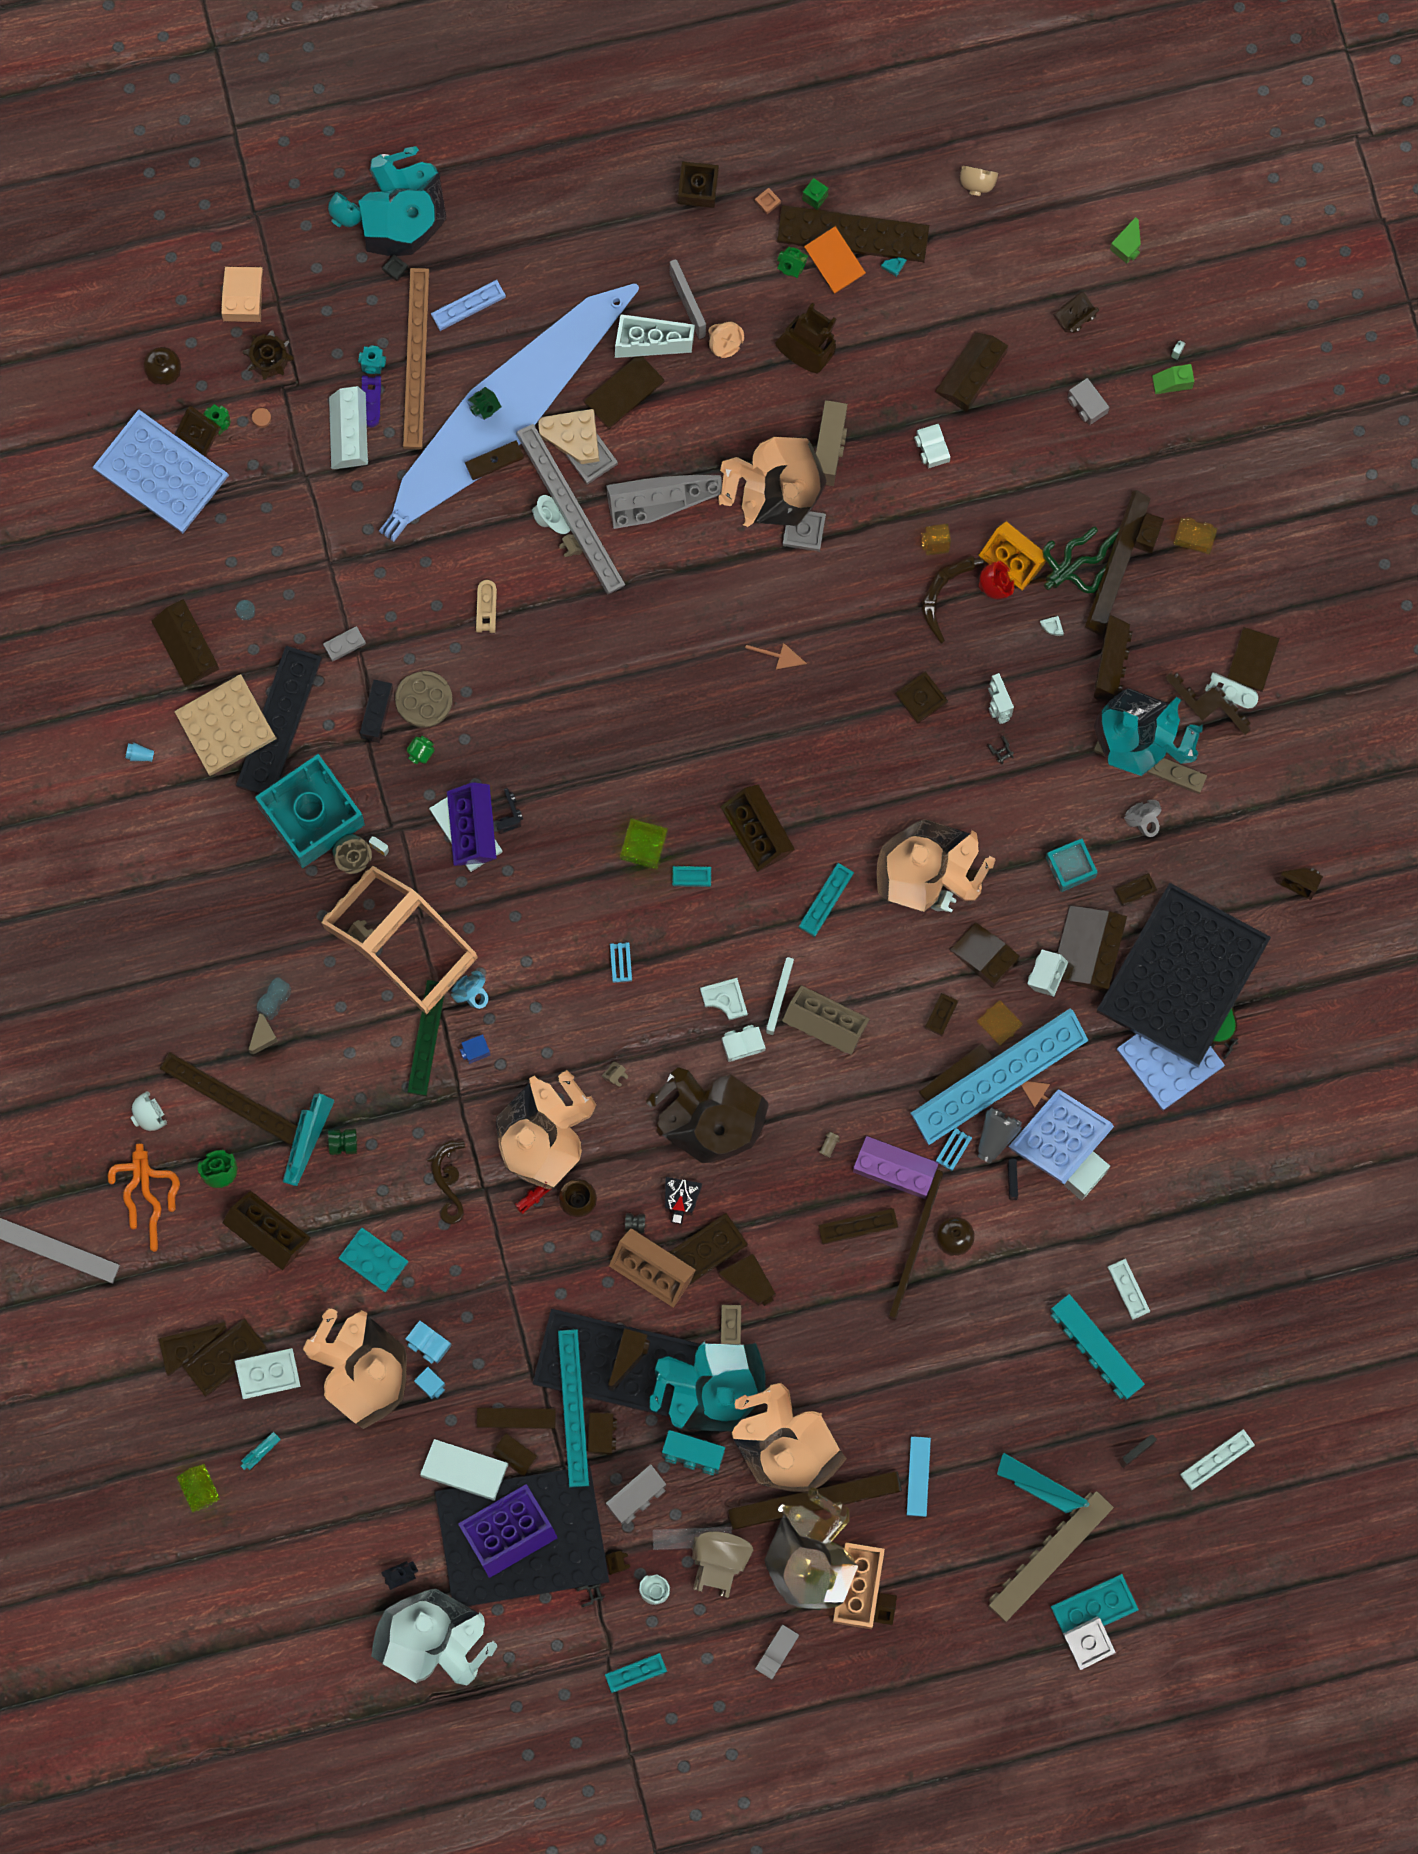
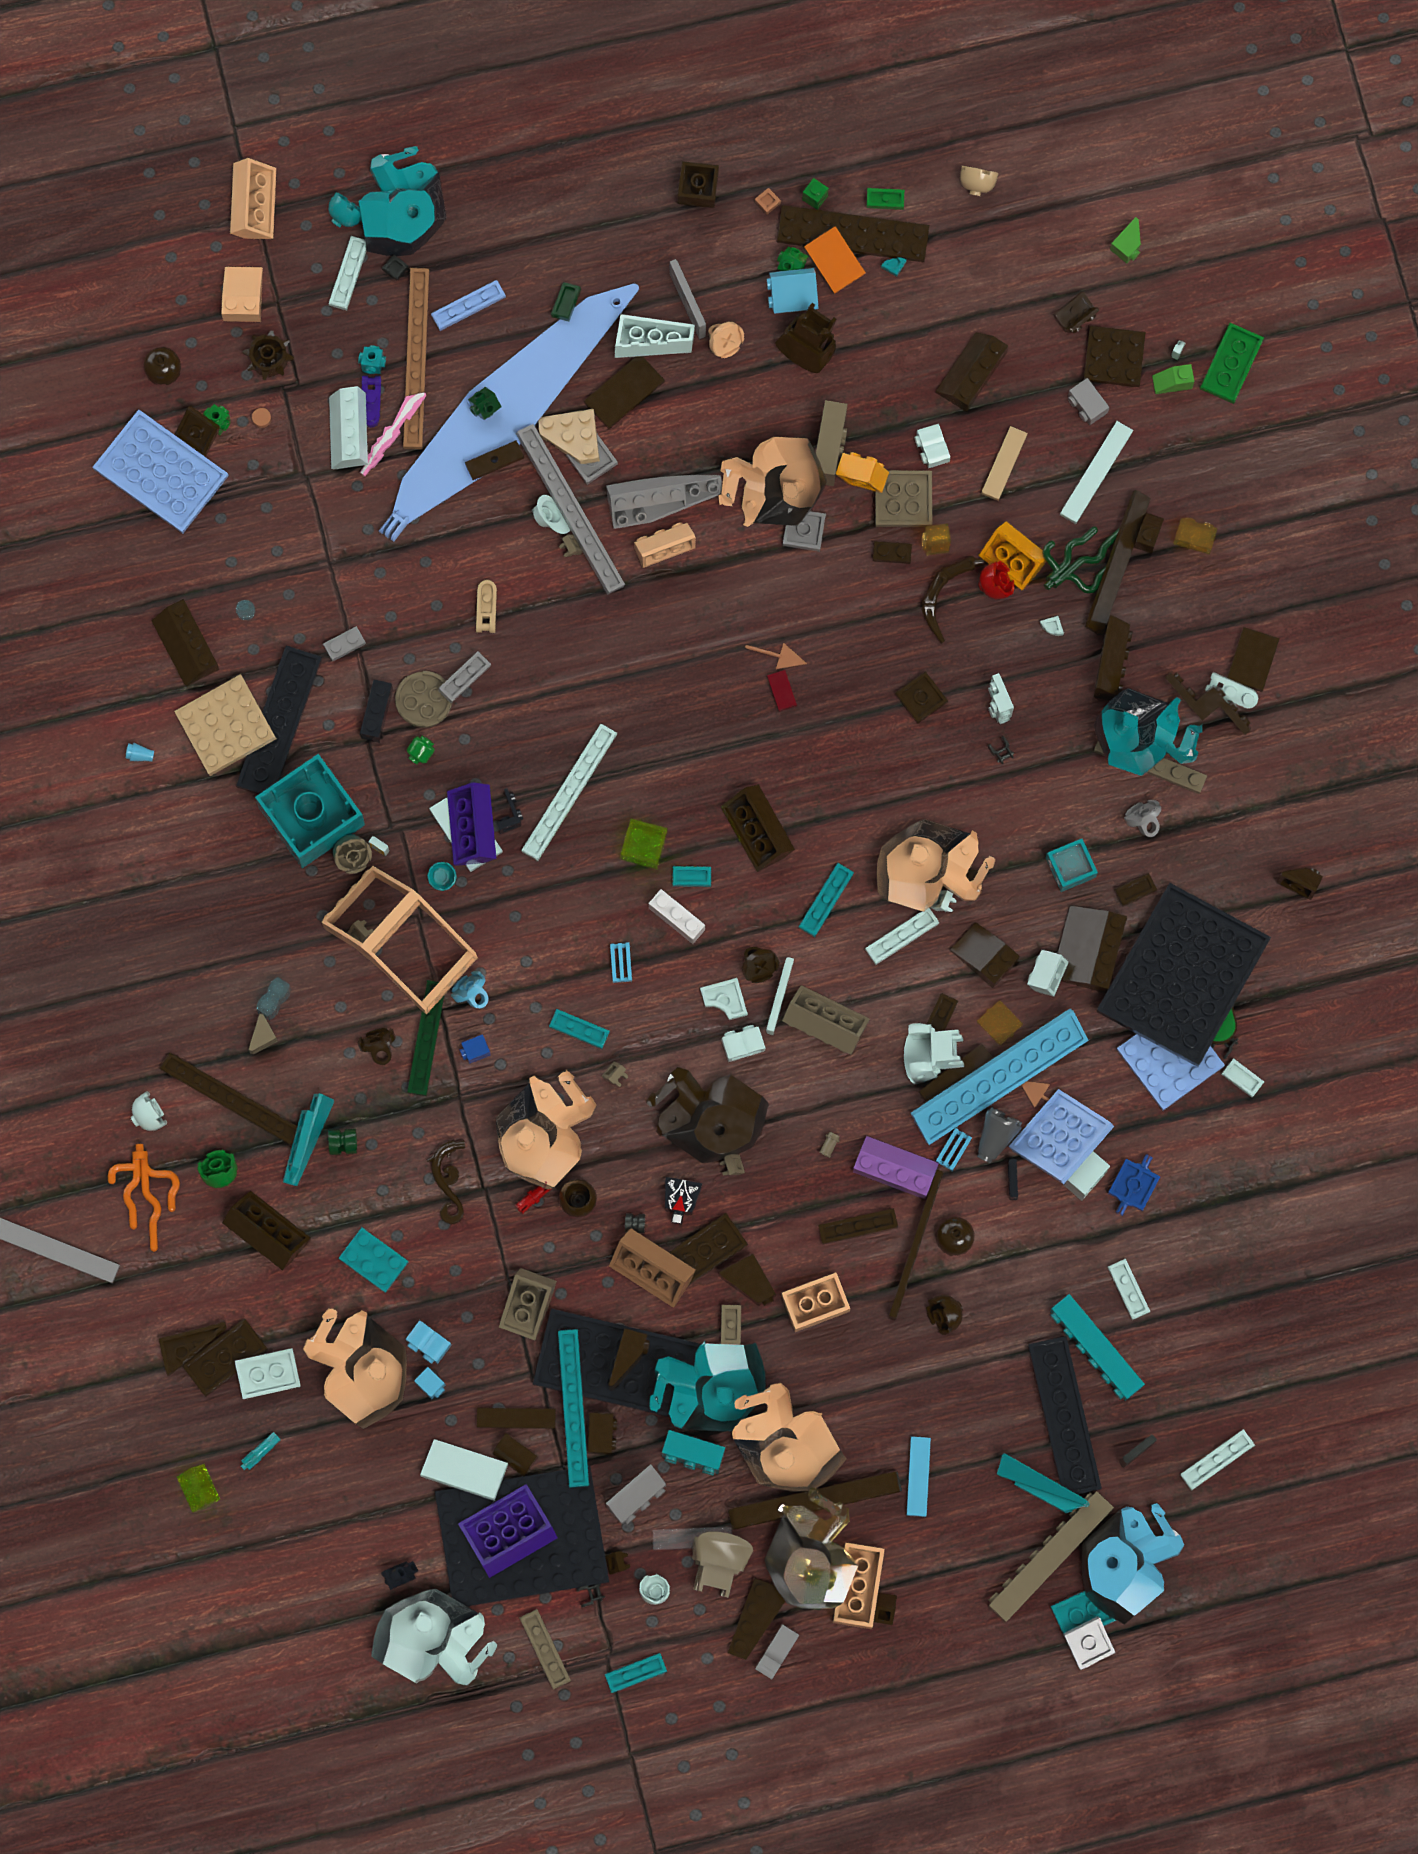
(253, 199): none -> light nougat slope
(348, 273): none -> light aqua tile
(377, 1041): none -> dark brown tile
(390, 433): none -> bright pink sword
(442, 876): none -> teal hair
(464, 677): none -> light grey plate
(527, 1303): none -> dark tan slope
(545, 1649): none -> dark tan tile
(566, 301): none -> dark green tile
(569, 792): none -> light aqua tile
(579, 1029): none -> teal tile
(665, 544): none -> light nougat slope
(676, 916): none -> white brick
(733, 1164): none -> dark tan tile
(758, 1613): none -> dark brown wing
(759, 964): none -> dark brown tile
(781, 690): none -> dark red tile
(792, 290): none -> medium azure brick
(815, 1302): none -> light nougat brick
(862, 472): none -> light orange brick
(885, 198): none -> green plate
(892, 552): none -> dark brown plate
(902, 936): none -> light aqua tile
(905, 500): none -> dark tan plate
(930, 1051): none -> light aqua piece
(945, 1312): none -> dark brown cylinder
(1004, 463): none -> tan tile
(1064, 1415): none -> black plate
(1096, 472): none -> light aqua tile
(1114, 356): none -> dark brown plate
(1121, 1560): none -> medium azure piece
(1134, 1185): none -> blue plate
(1232, 363): none -> green tile
(1242, 1078): none -> light aqua tile

